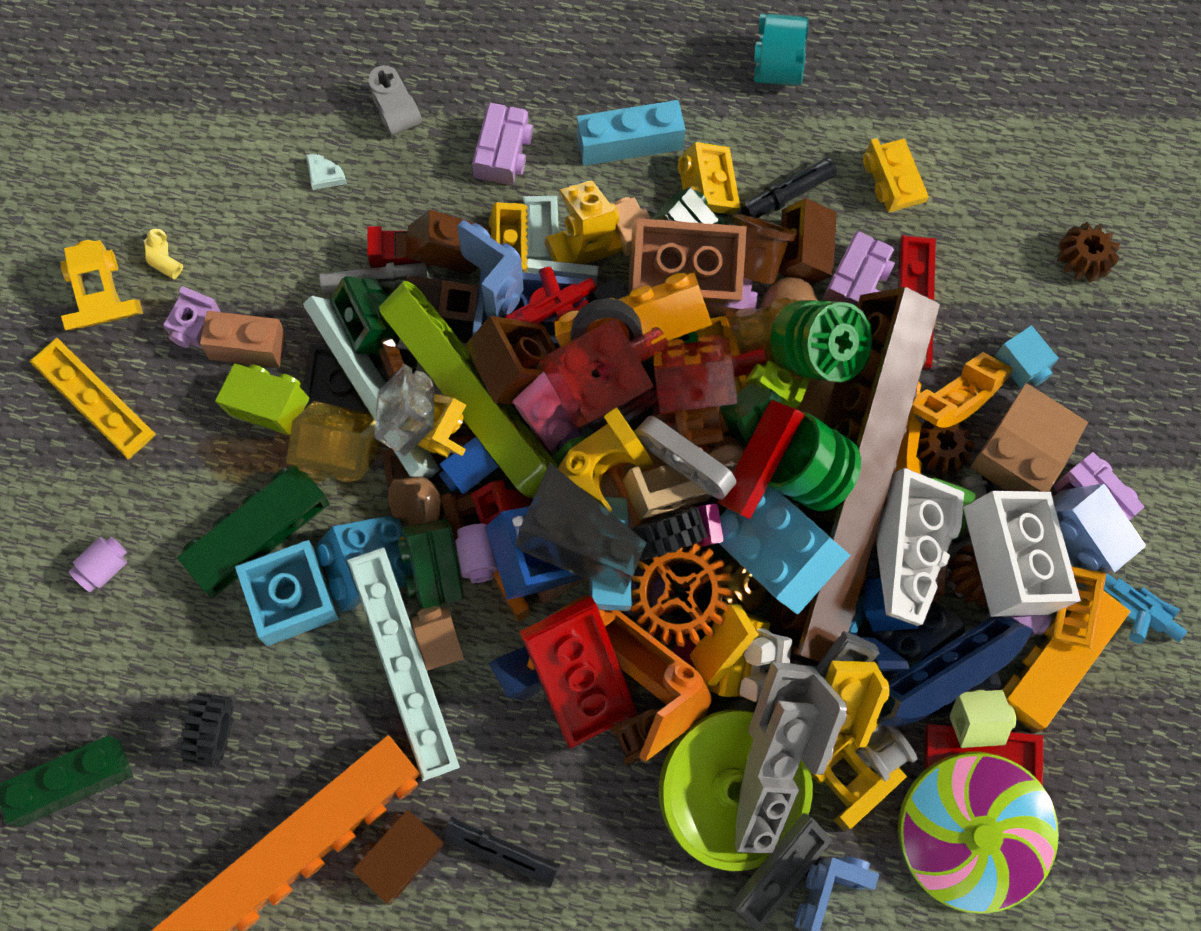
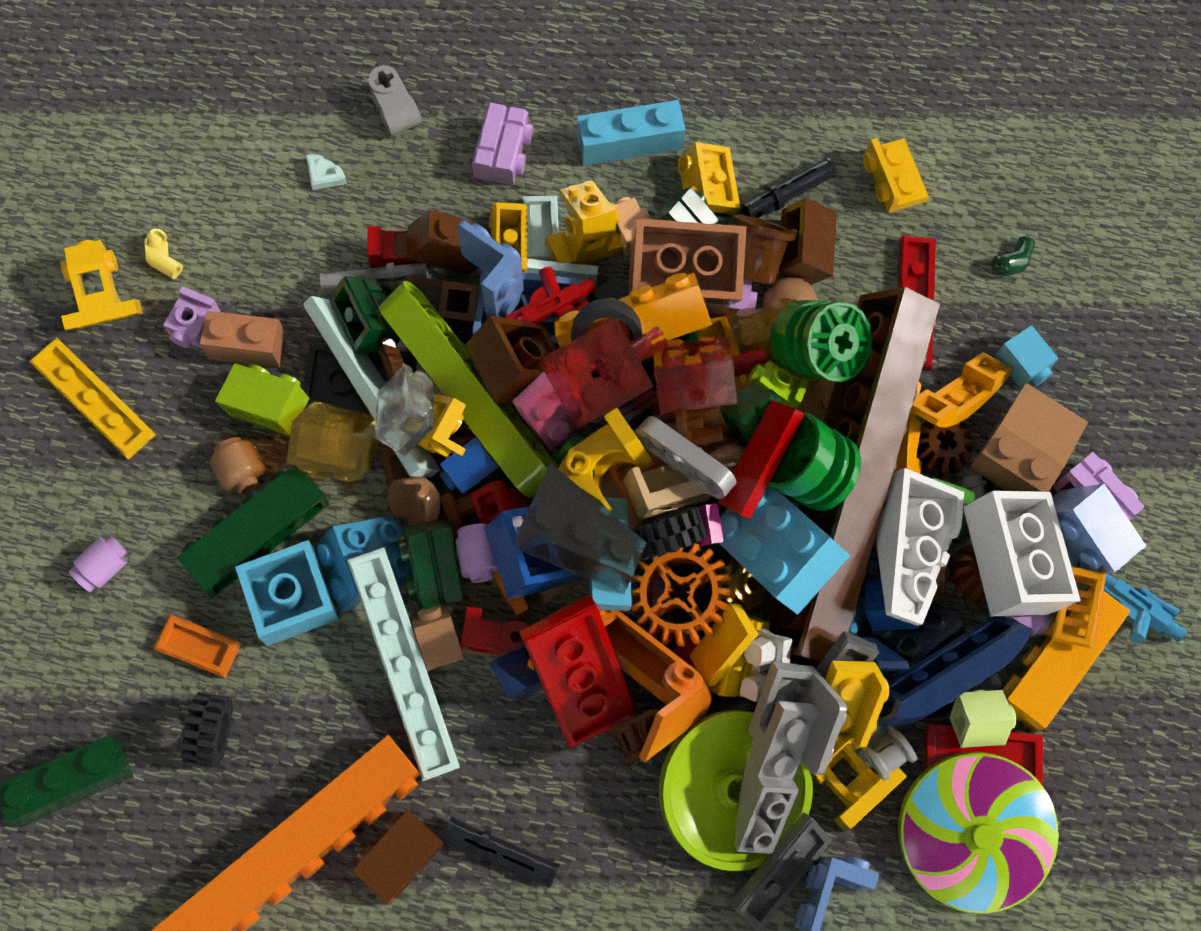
(197, 646): none -> orange tile
(237, 465): none -> medium nougat head
(490, 636): none -> red leg
(781, 49): teal brick -> none
(860, 269): lavender brick -> none
(1015, 261): none -> dark green arm
(1088, 252): reddish brown gear -> none

